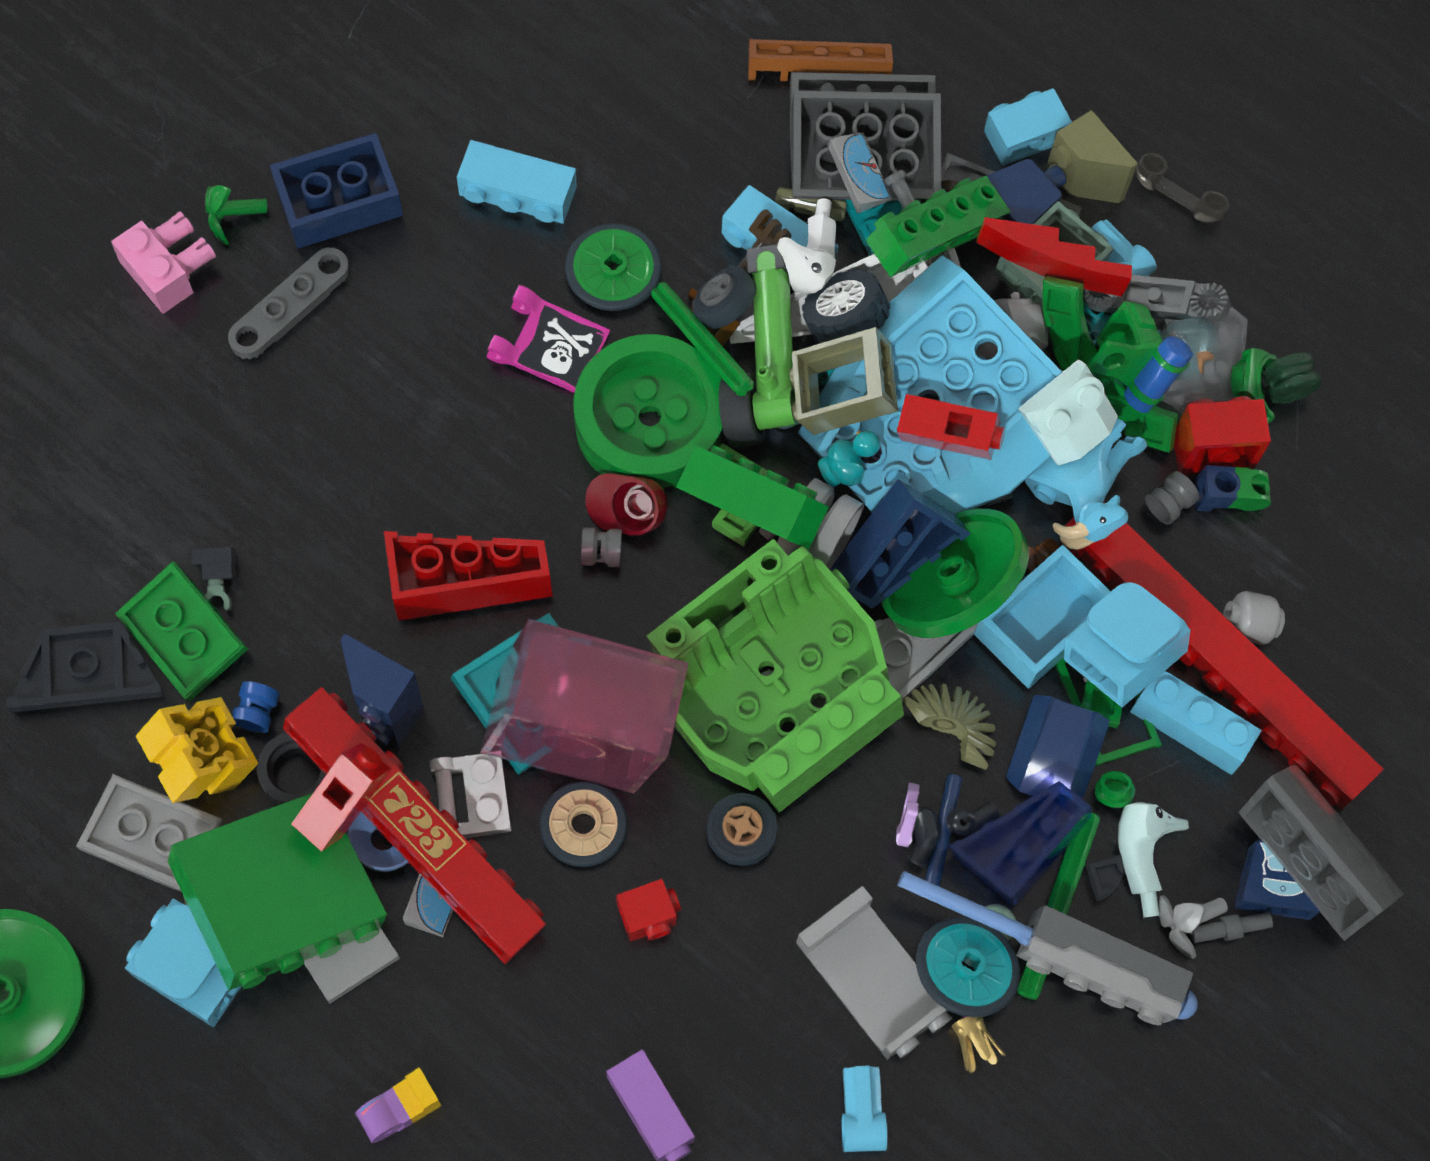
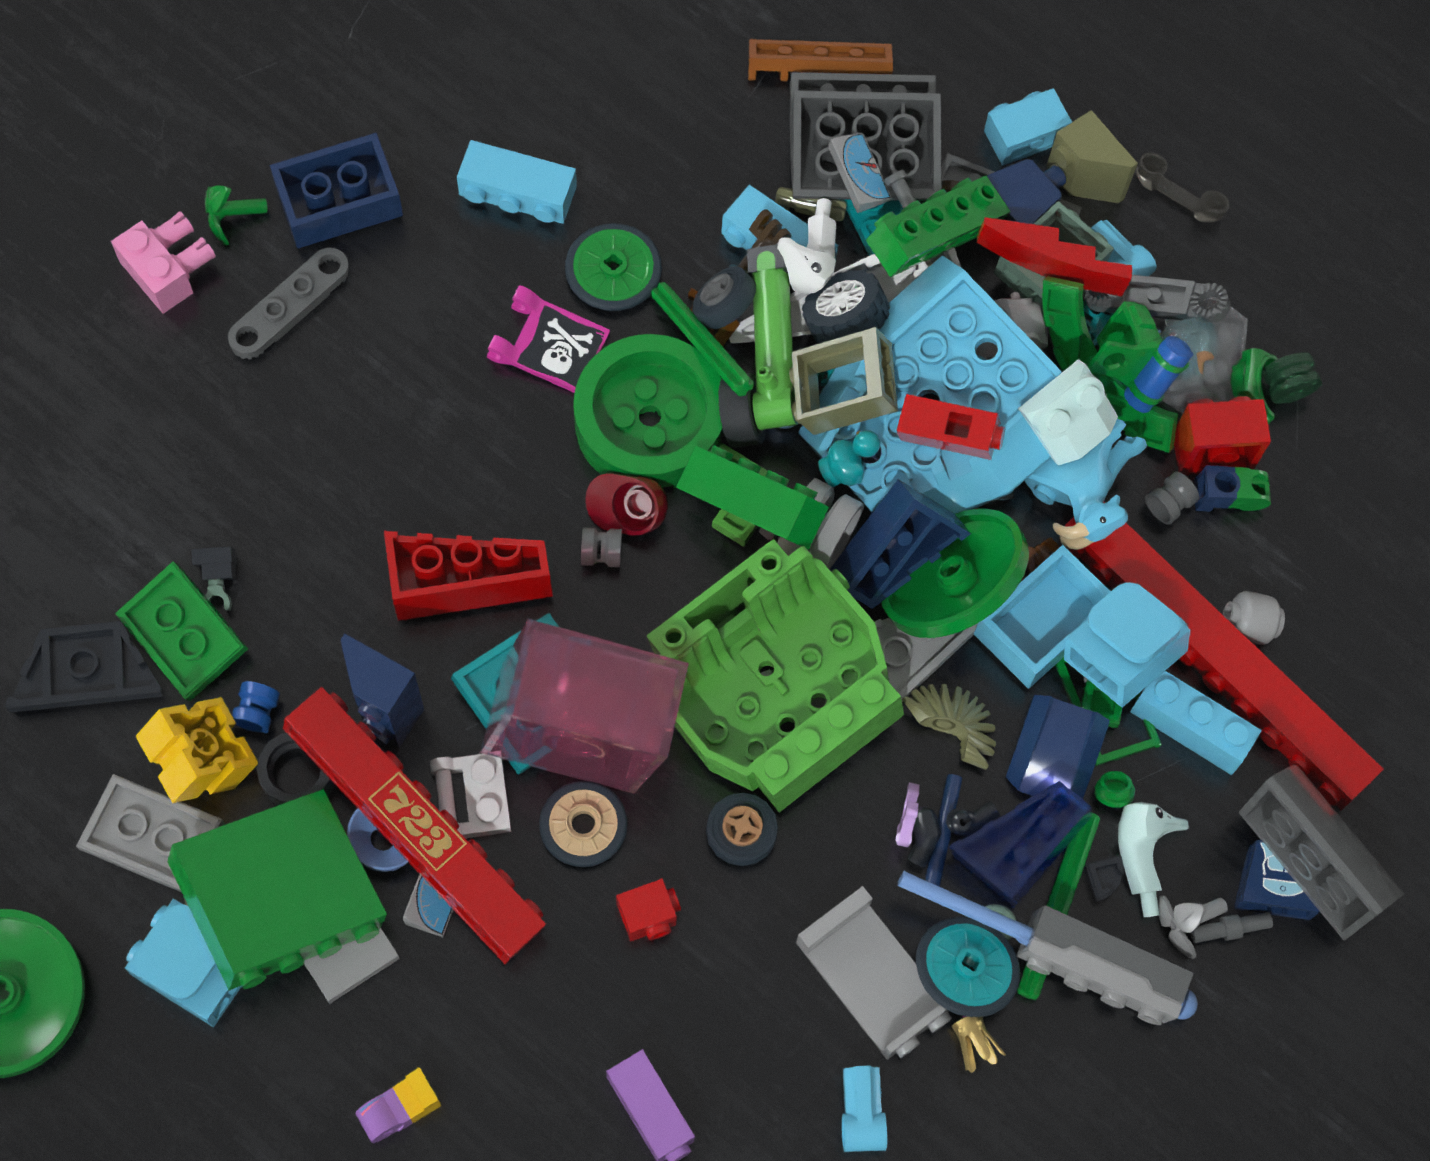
(341, 796): brick -> none

